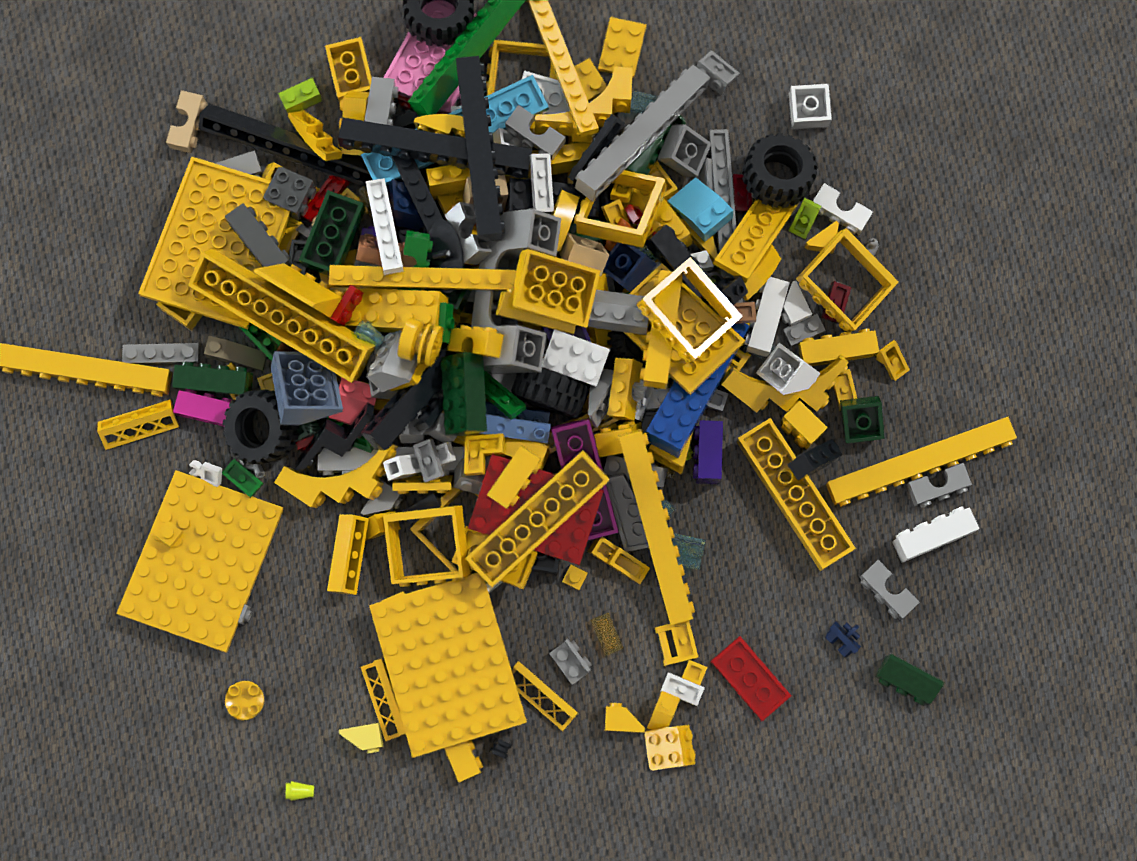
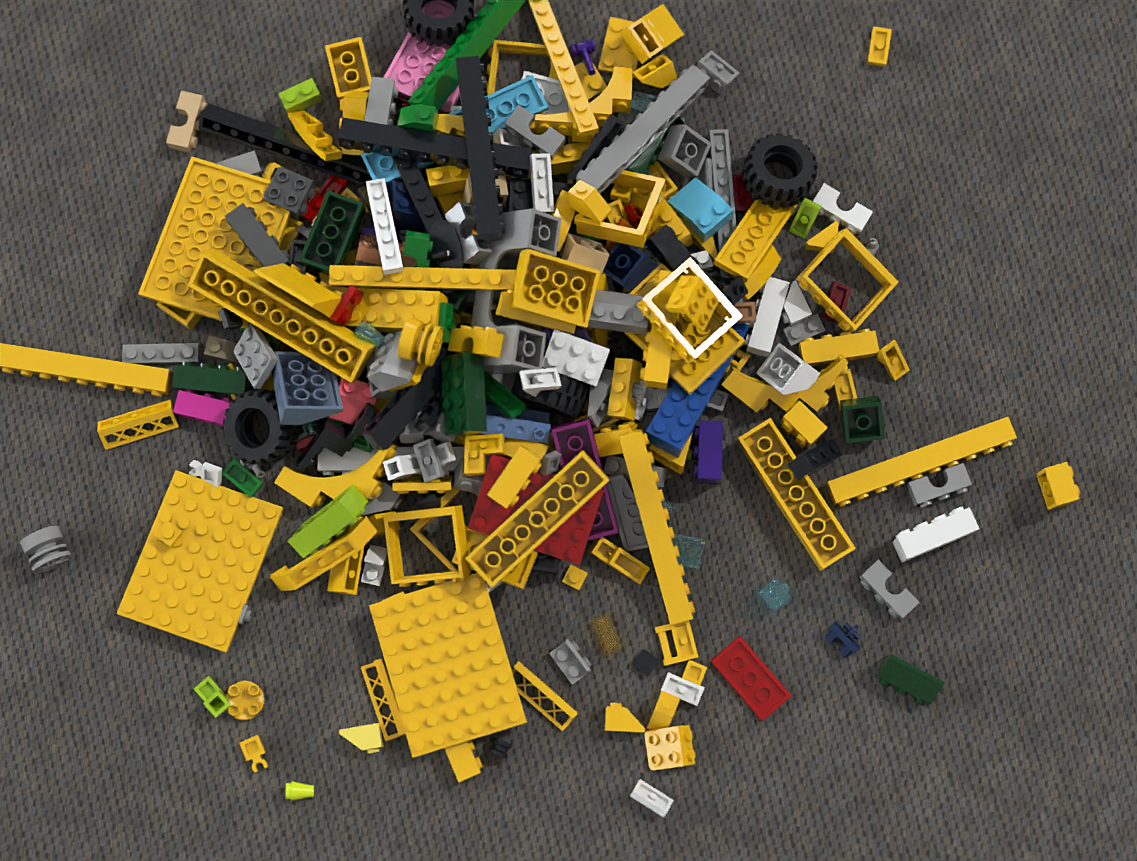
(44, 546): none -> light grey wheel
(212, 696): none -> lime slope
(229, 319): none -> black plate
(253, 750): none -> yellow plate
(255, 355): none -> light grey plate
(326, 558): none -> yellow slope
(329, 522): none -> lime brick
(374, 565): none -> white slope
(419, 117): none -> green slope
(540, 379): none -> white slope
(550, 463): none -> light grey plate
(584, 49): none -> dark purple piece
(588, 202): none -> yellow slope
(646, 662): none -> black tile
(651, 798): none -> white plate
(652, 33): none -> yellow slope
(658, 72): none -> yellow slope
(694, 299): none -> yellow bracket
(775, 594): none -> clear light blue brick
(810, 106): white brick -> none
(879, 46): none -> yellow plate
(1058, 485): none -> yellow brick

